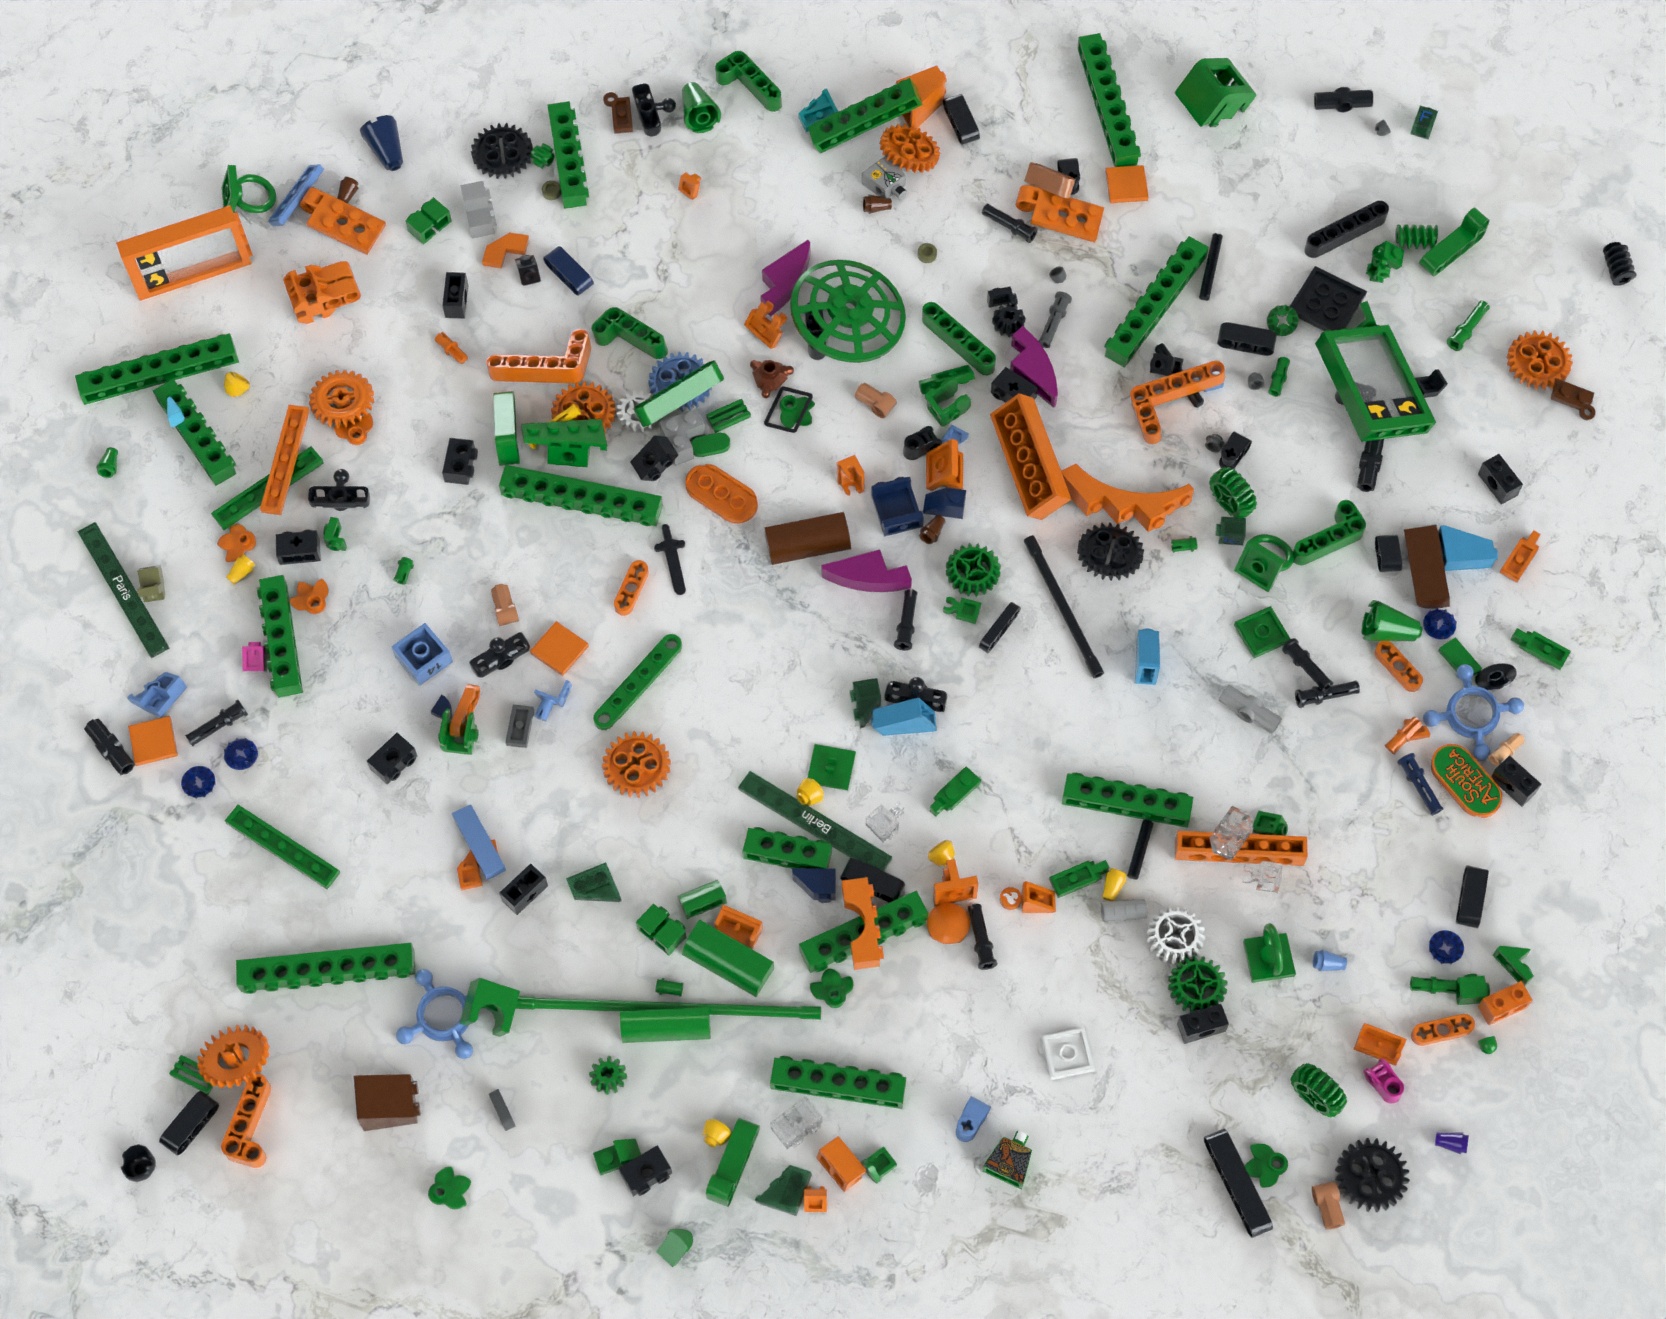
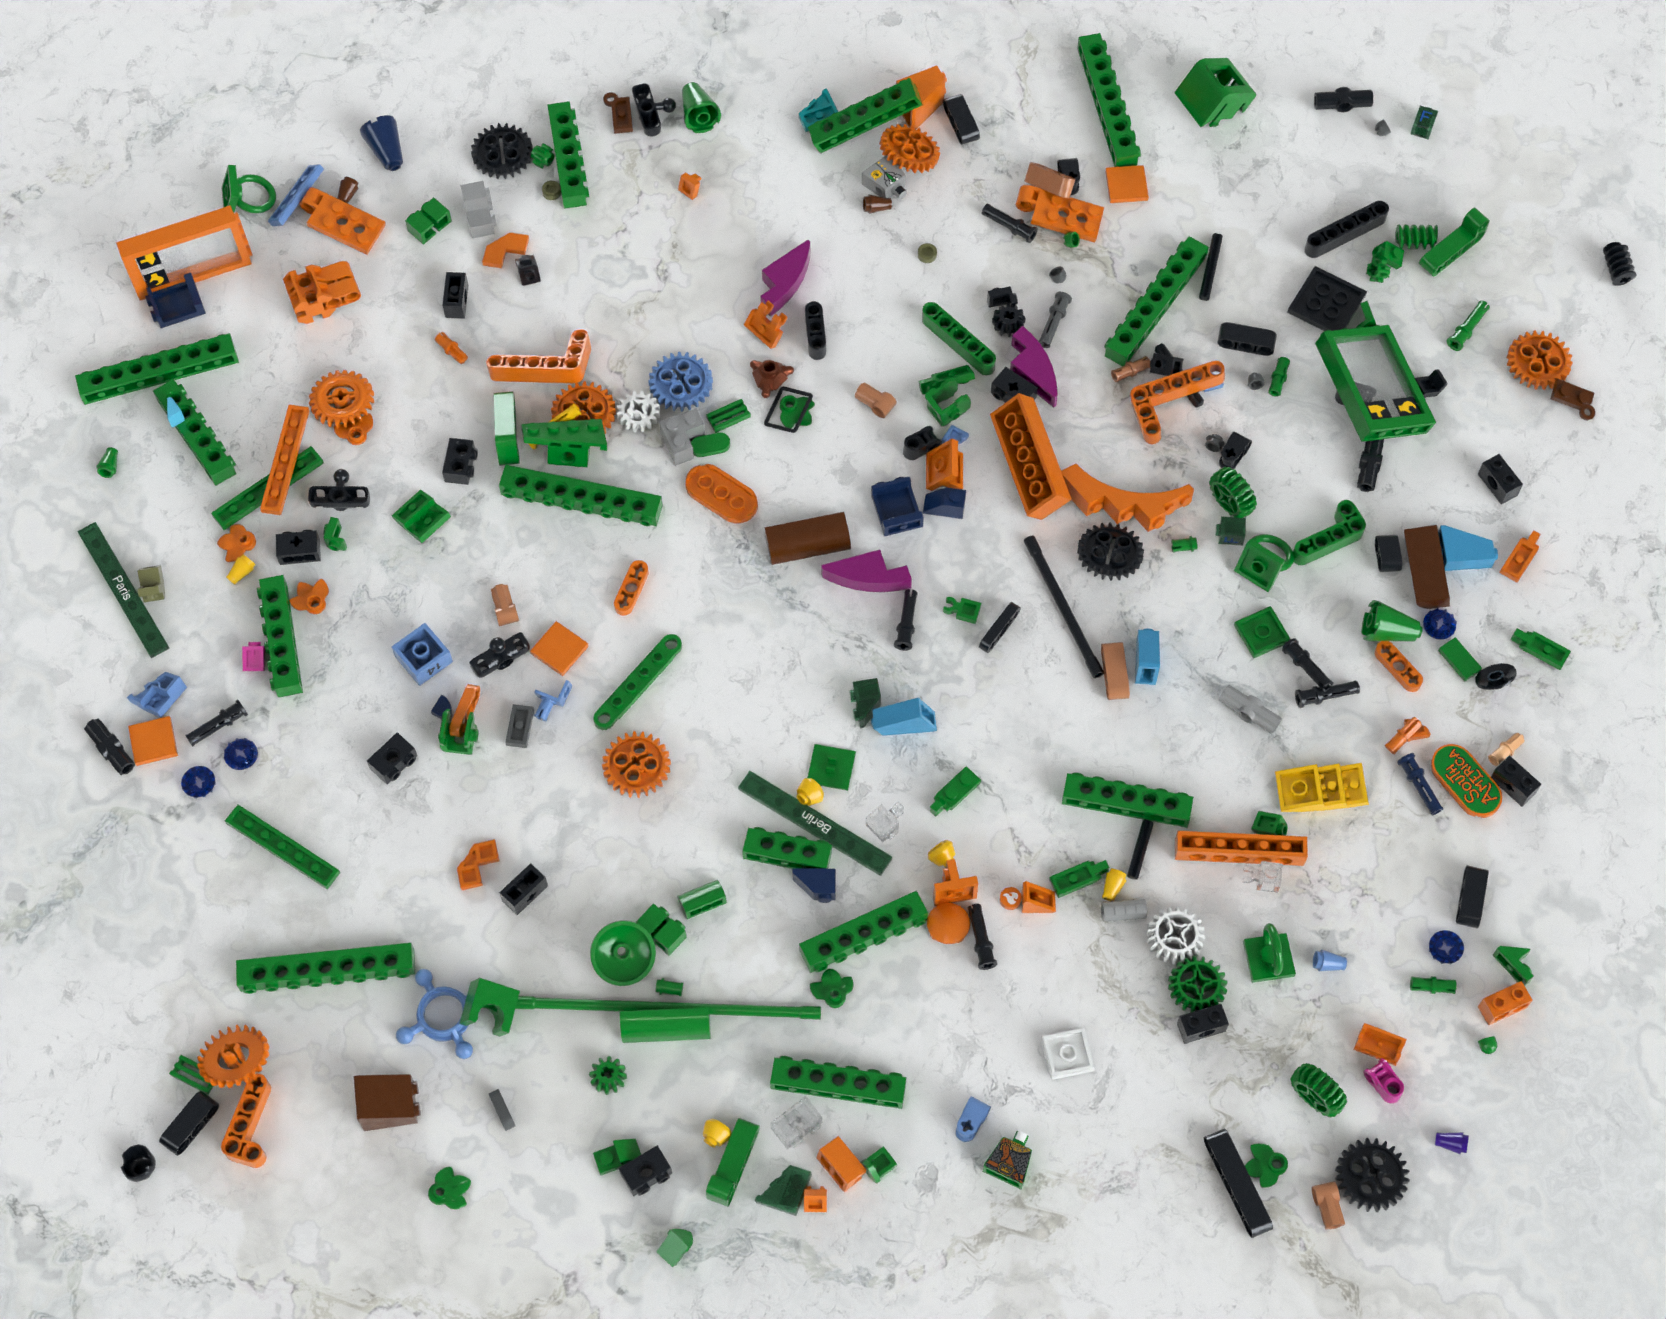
(175, 303): none -> dark blue panel
(235, 384): yellow cone -> none
(403, 570): green pin -> none
(421, 516): none -> green slope
(478, 842): medium blue tile -> none
(568, 270): dark blue beam -> none
(594, 885): clear green wing -> none
(616, 323): green beam -> none
(633, 963): none -> green dish
(654, 458): black brick -> none
(670, 547): black sword -> none
(678, 393): beam -> none
(728, 958): green brick -> none
(739, 926): orange hinge -> none
(741, 67): green beam -> none
(845, 316): green dish -> none
(850, 474): orange hinge -> none
(865, 948): orange arch -> none
(885, 885): black beam -> none
(916, 689): black piece -> none
(932, 530): reddish brown cone -> none
(968, 559): green gear -> none
(1071, 239): none -> green hinge
(1115, 671): none -> nougat beam
(1130, 369): none -> nougat pin
(1231, 833): clear brick -> none
(1283, 329): green gear -> none
(1321, 787): none -> yellow slope
(1426, 1027): orange beam -> none
(1471, 989): green brick -> none
(1481, 750): medium blue piece -> none

